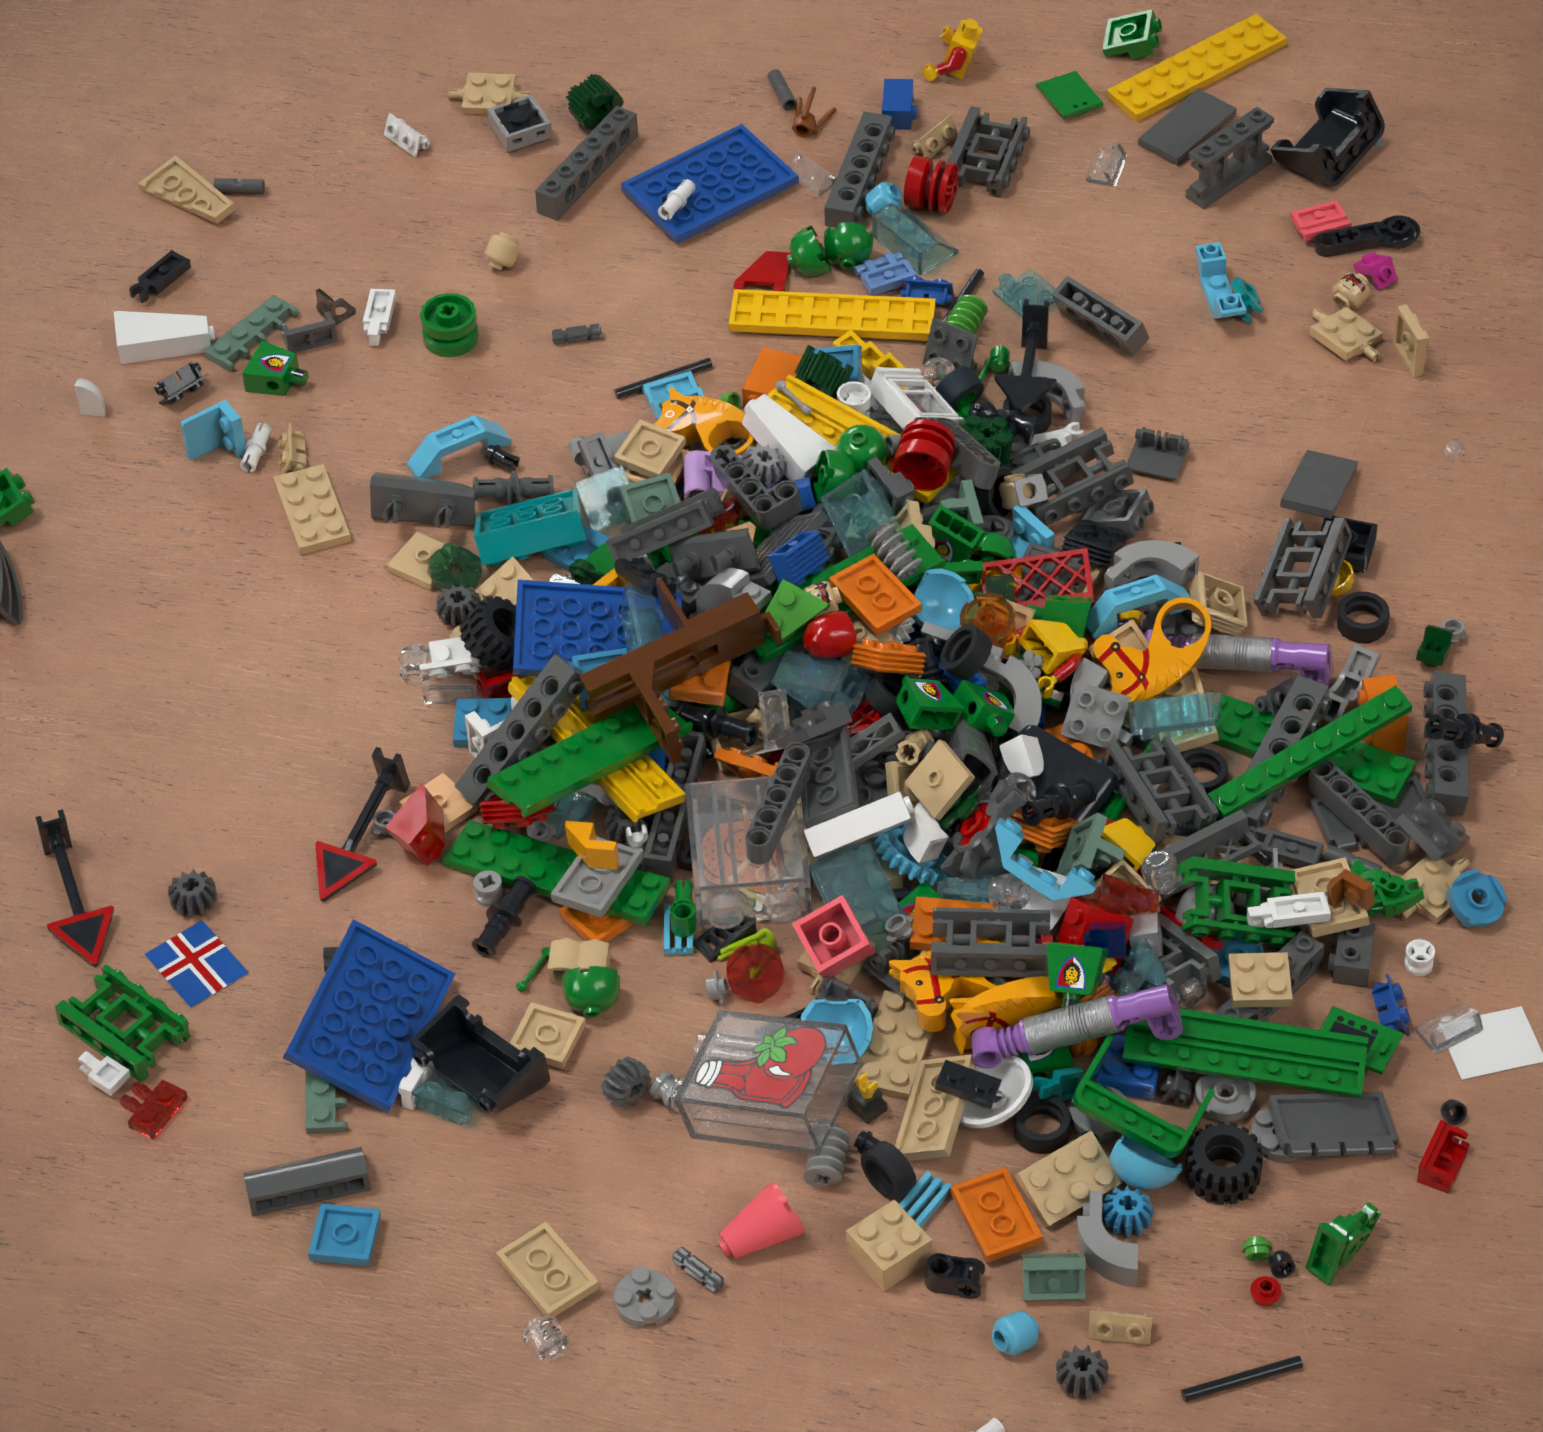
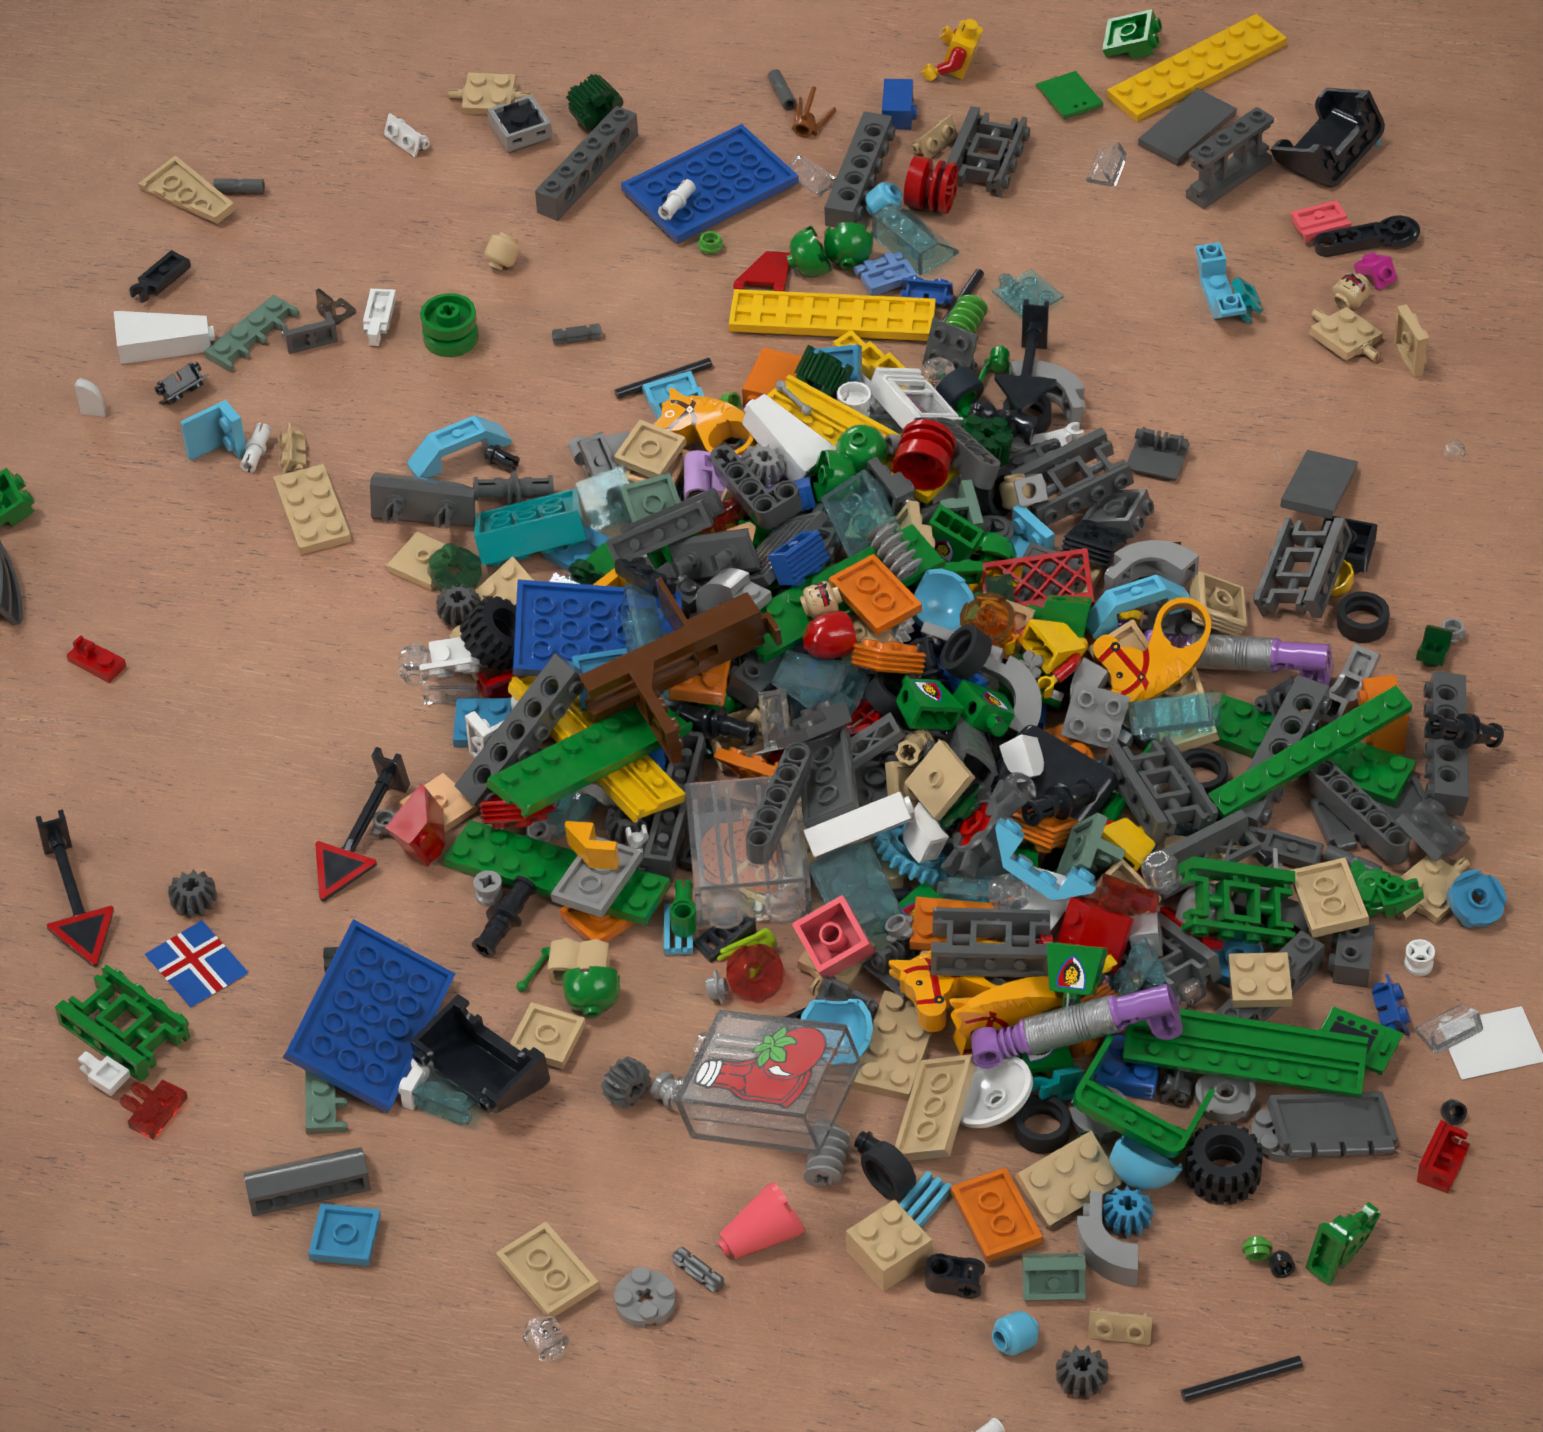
(96, 659): none -> red plate
(272, 371): green torso -> none
(710, 242): none -> bright green plate
(794, 608): bright green wing -> none
(866, 1100): pearl dark grey piece -> none
(968, 1084): black plate -> none
(1100, 316): dark grey brick -> none
(1107, 935): clear blue brick -> none
(1262, 1297): red plate -> none
(1290, 911): white hinge -> none
(1353, 888): dark orange bracket -> none

